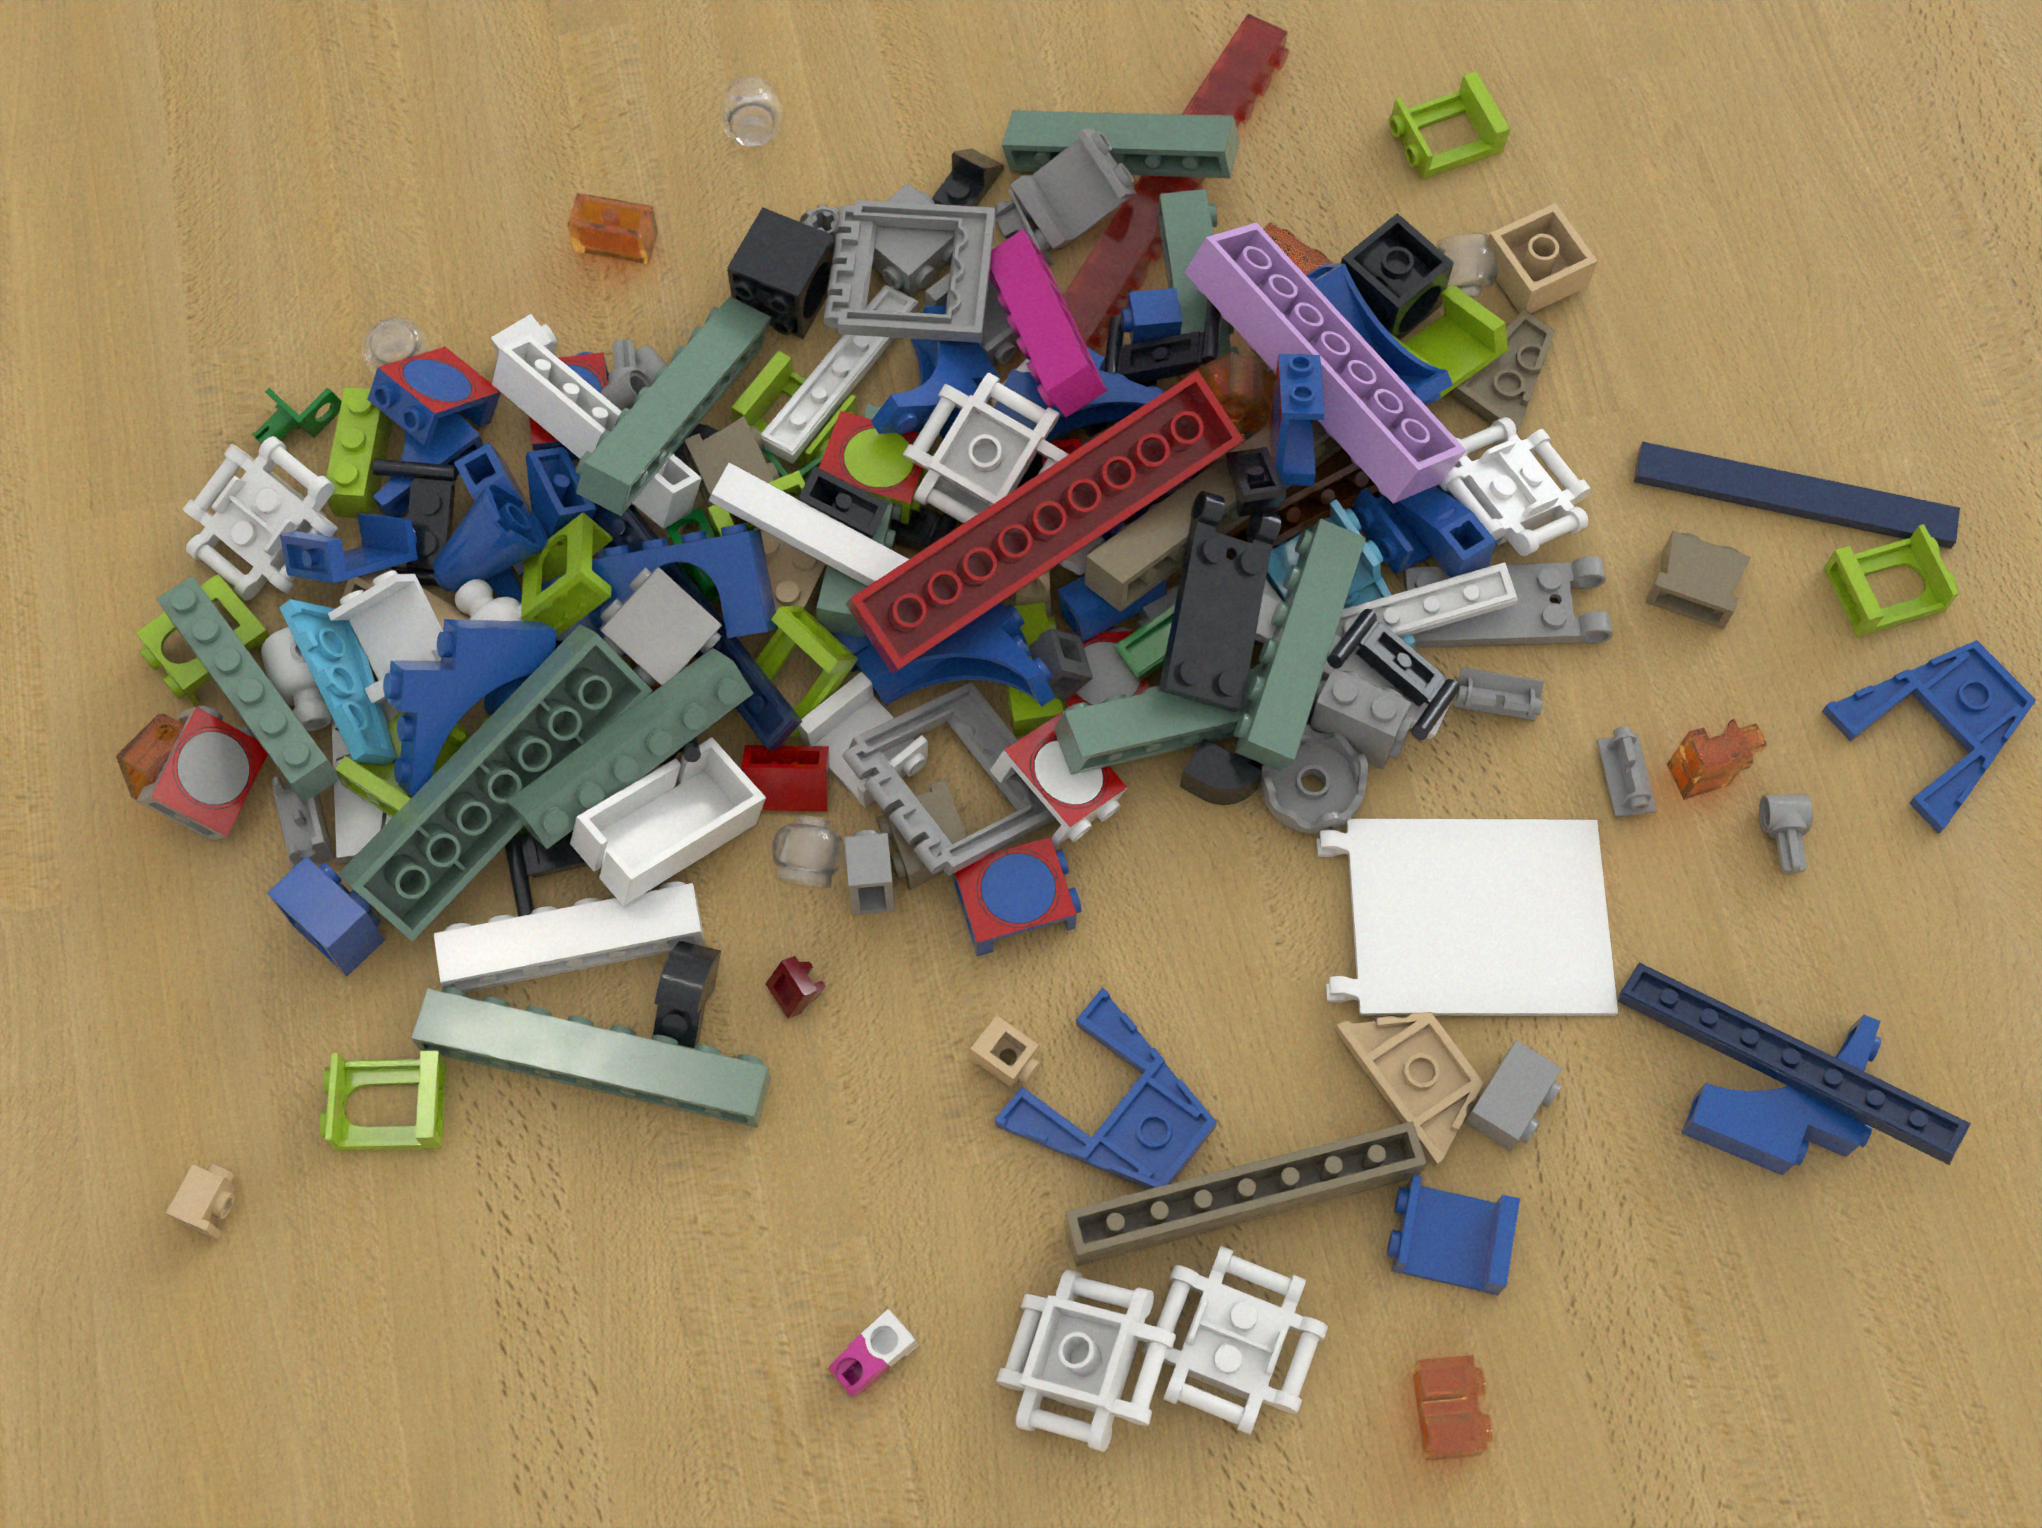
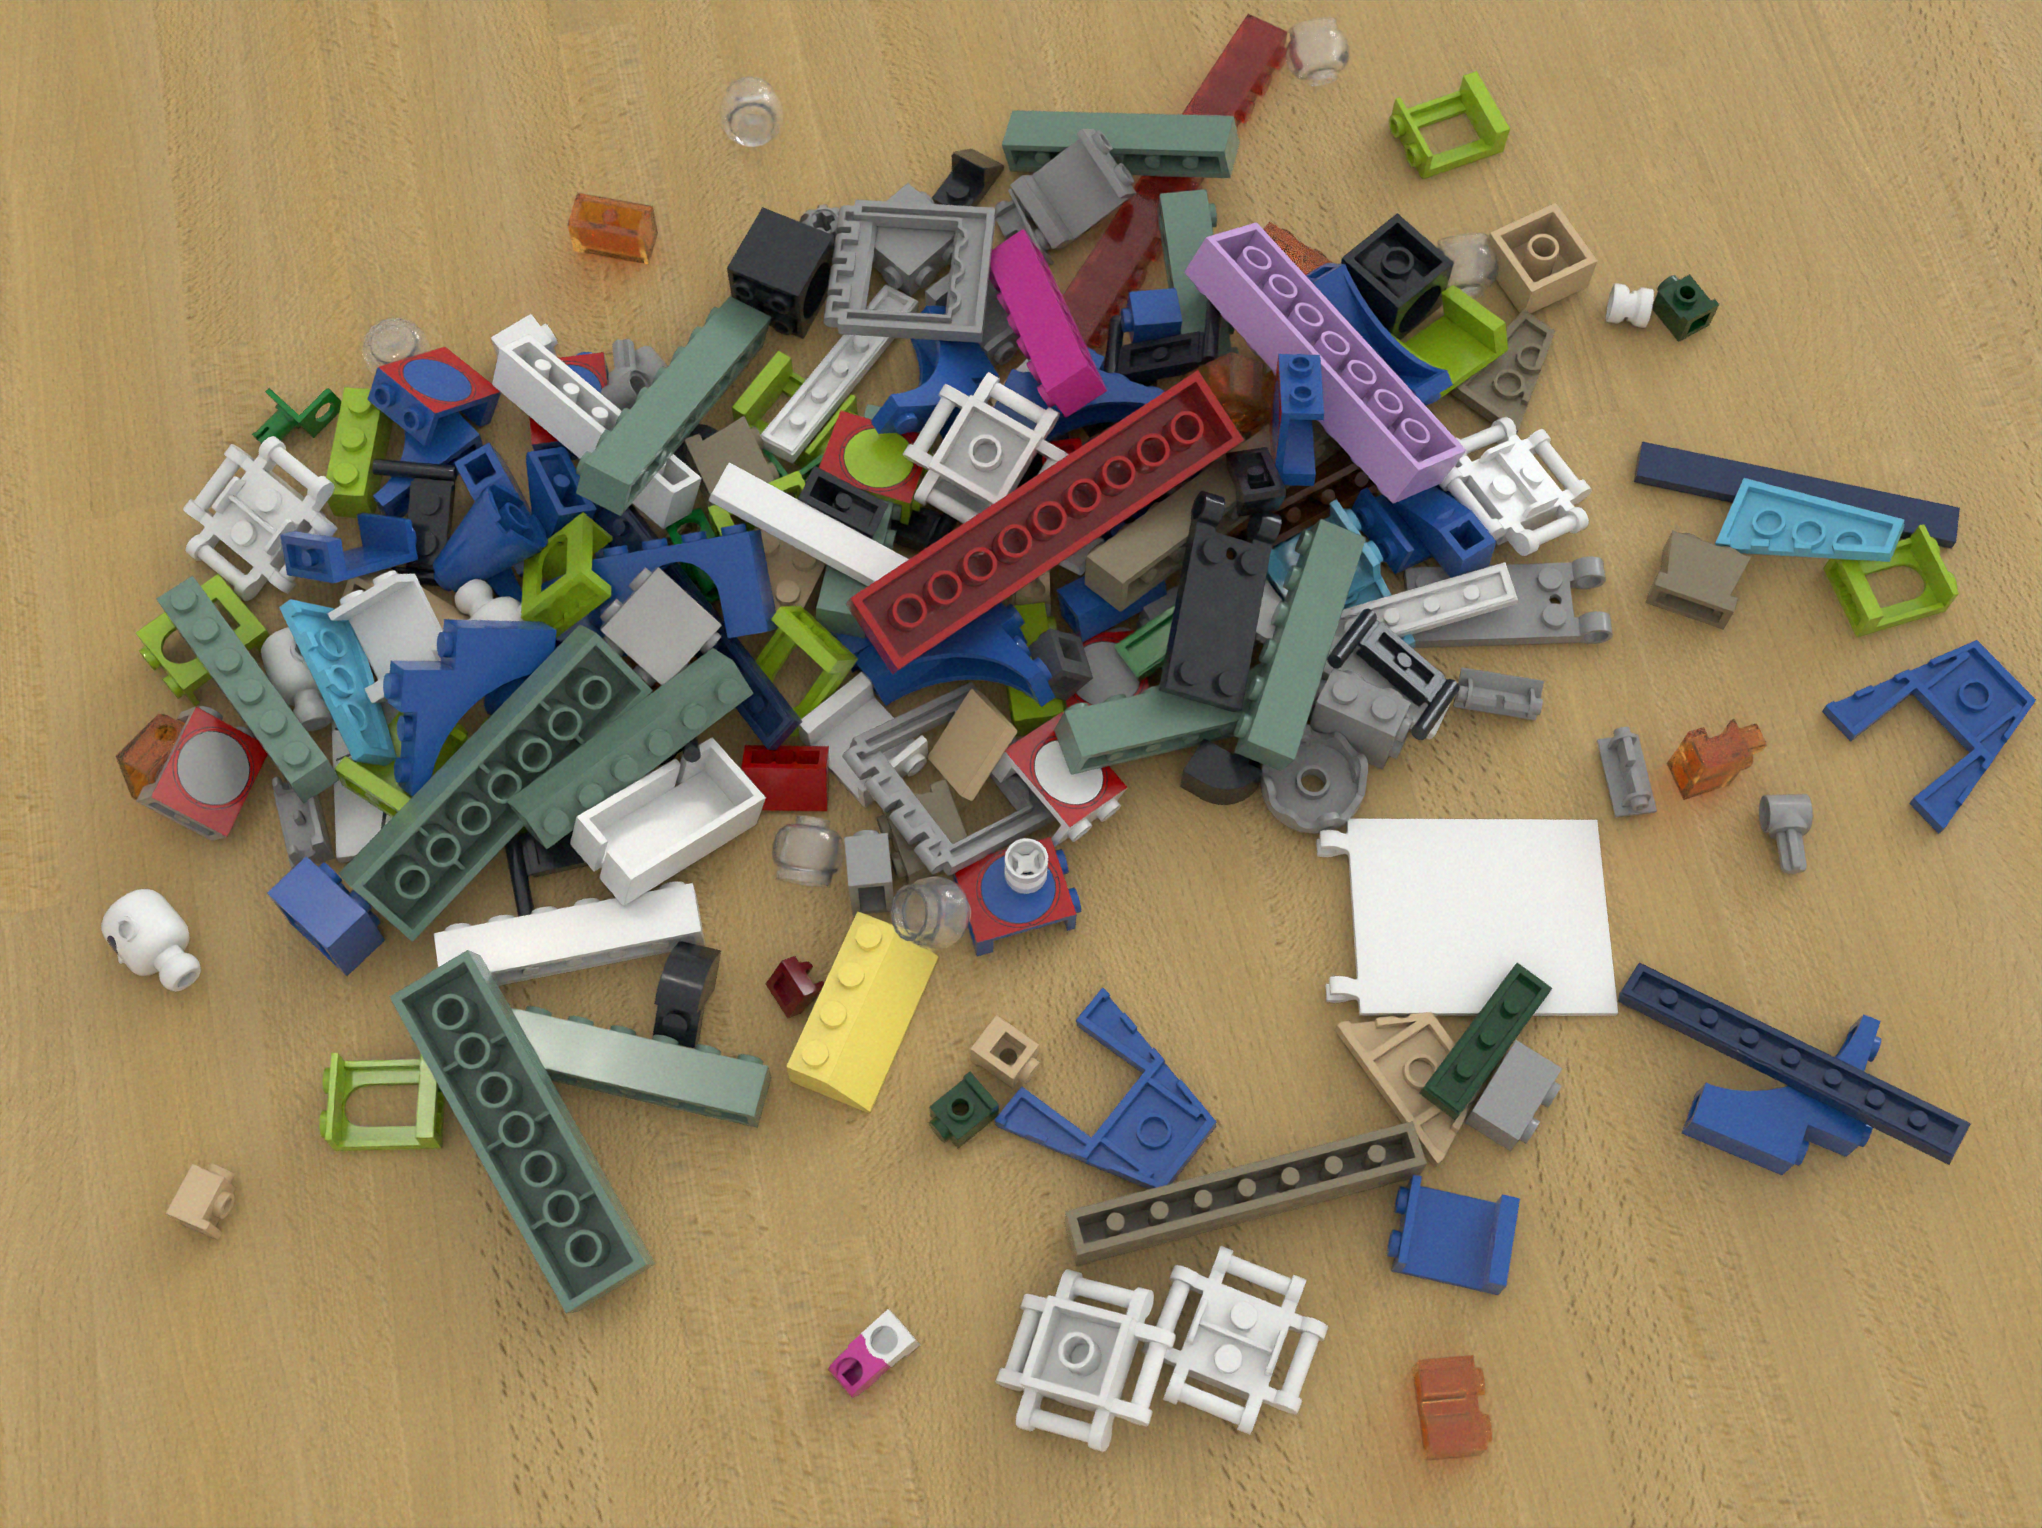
(151, 938): none -> white piece
(522, 1131): none -> sand green brick
(861, 1014): none -> light yellow slope
(931, 912): none -> clear piece
(960, 1129): none -> dark green brick
(972, 744): none -> tan tile
(1024, 857): none -> white wheel
(1317, 51): none -> clear piece
(1485, 1041): none -> dark green tile
(1634, 305): none -> white wheel
(1683, 306): none -> dark green brick
(1802, 525): none -> medium azure wing

